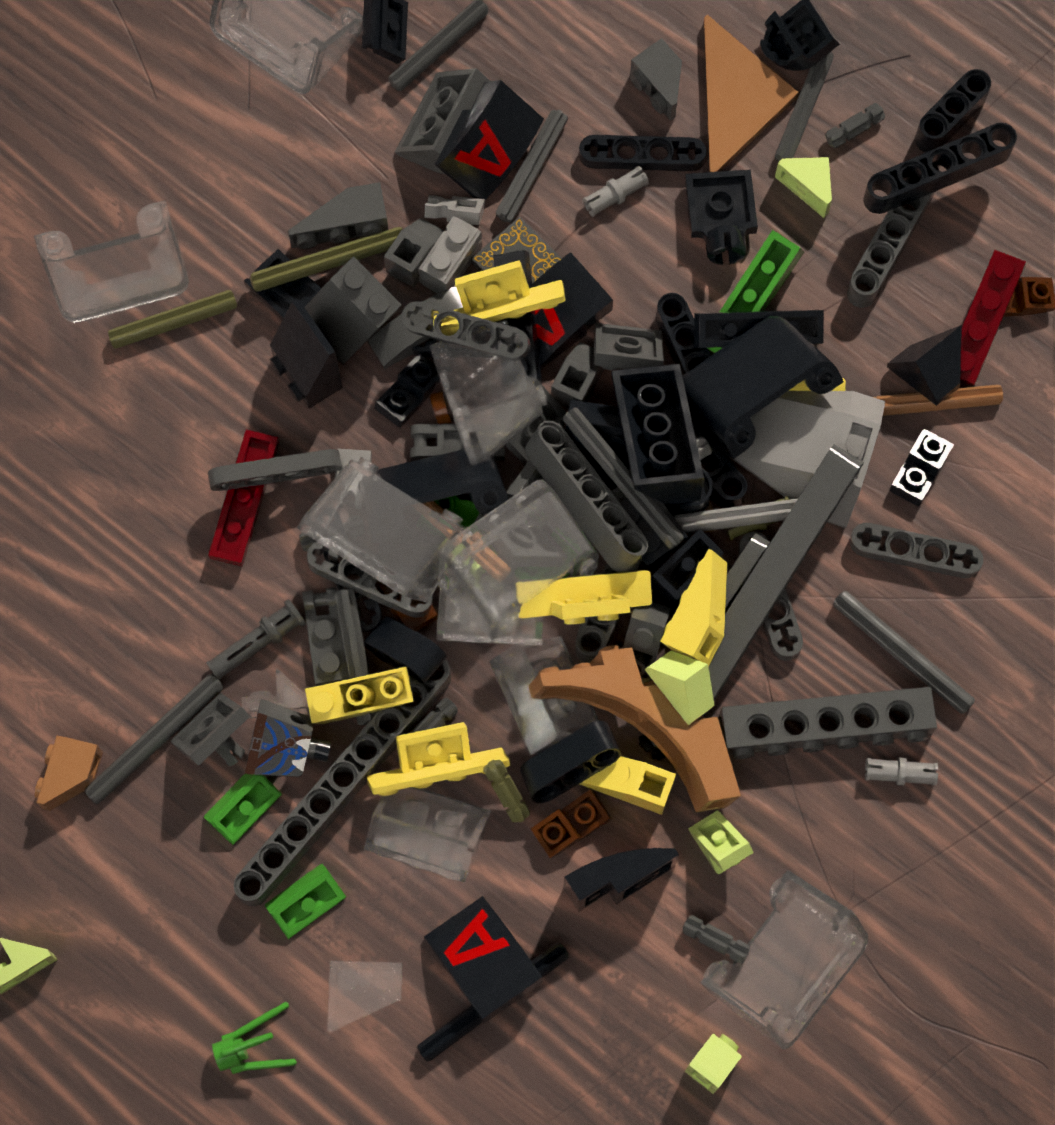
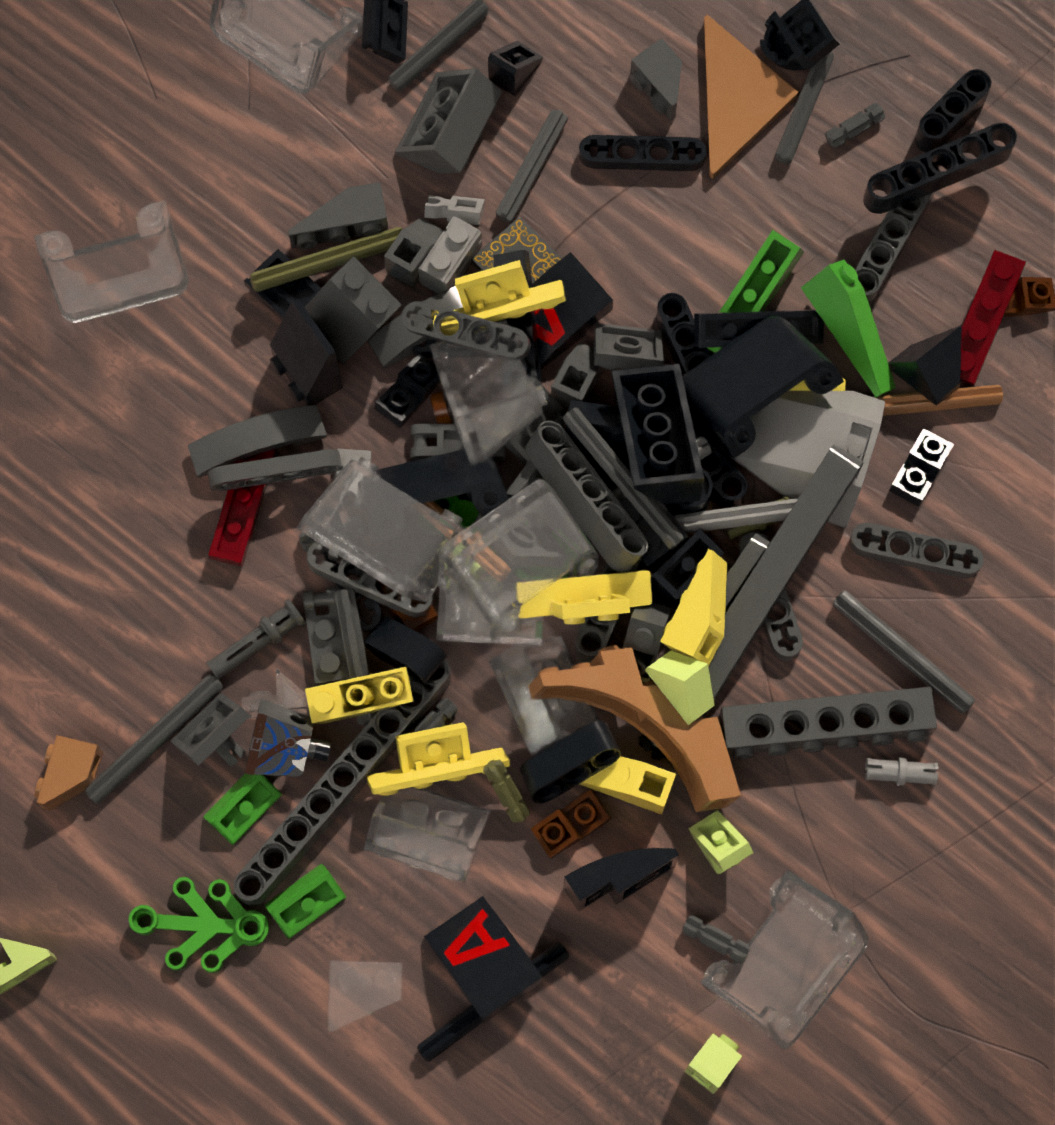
(172, 319): olive axle -> none
(205, 925): none -> bright green plant
(232, 1051): bright green plant -> none
(257, 436): none -> dark grey slope
(489, 139): black slope -> none
(512, 66): none -> black slope
(615, 191): light grey pin -> none
(722, 212): black plate -> none
(808, 180): yellowish green slope -> none
(846, 312): none -> bright green slope

